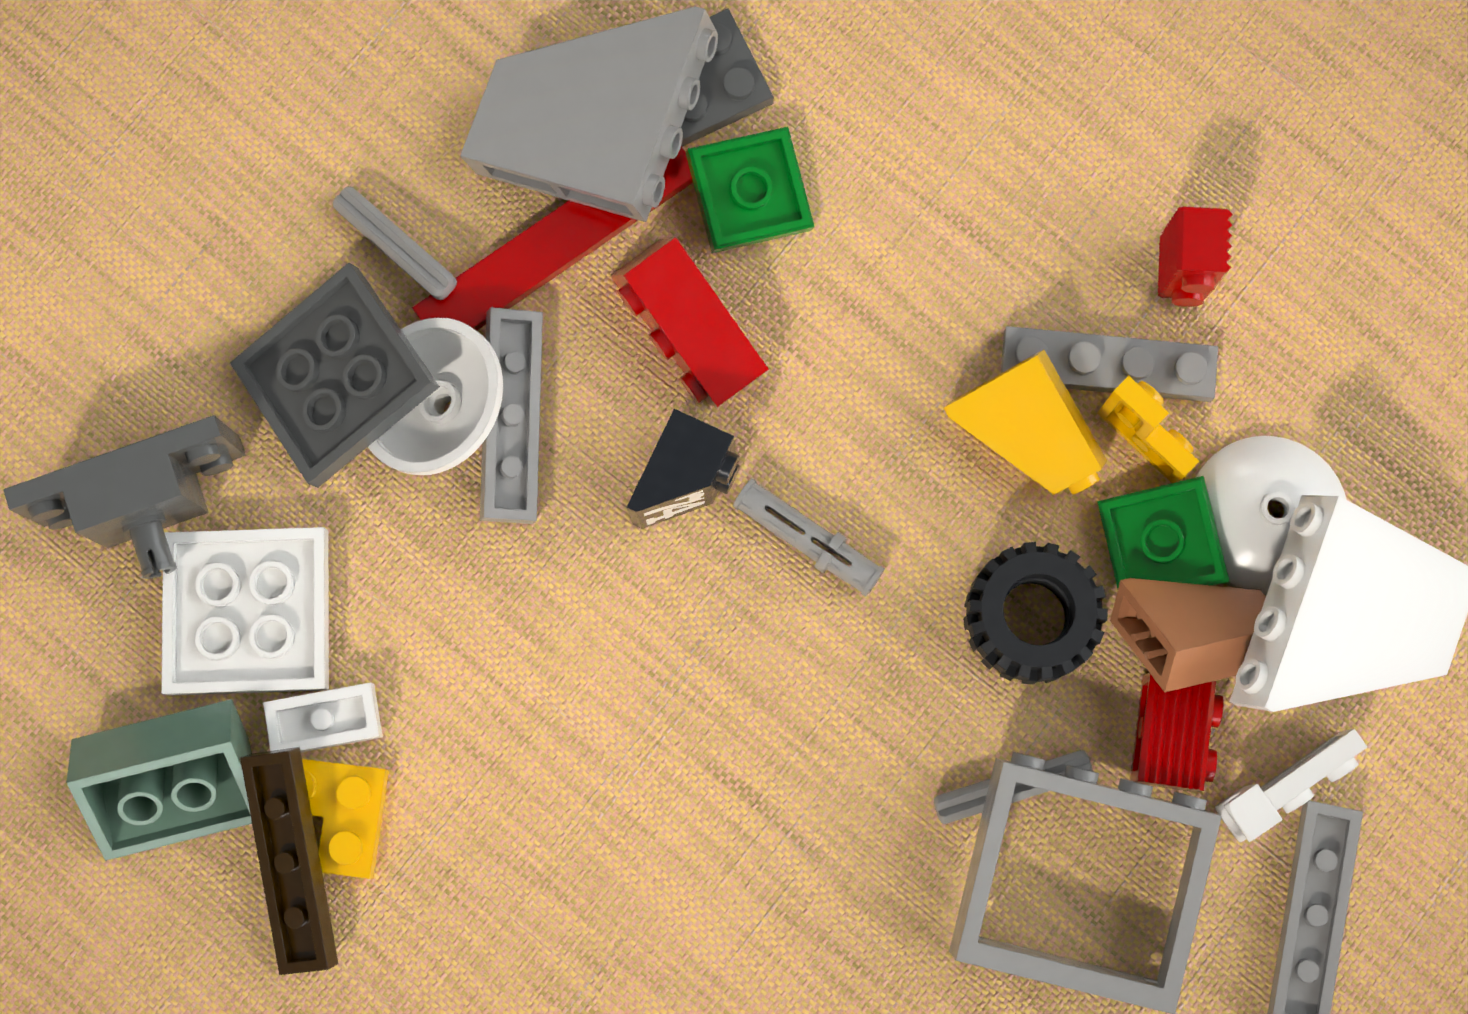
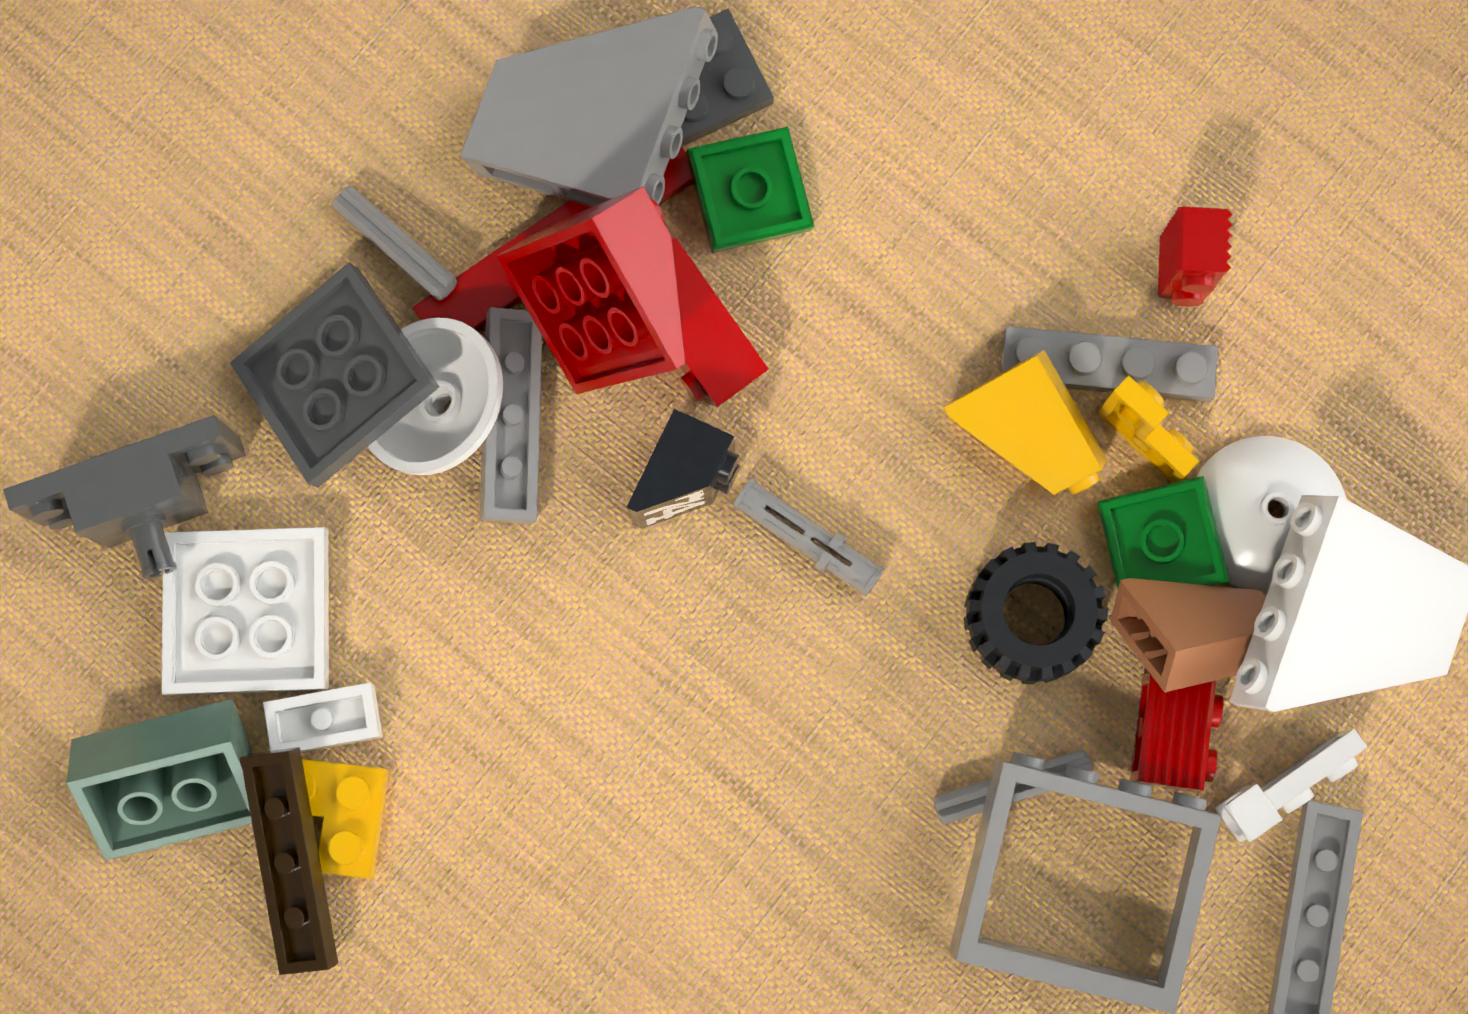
(603, 291): none -> red slope

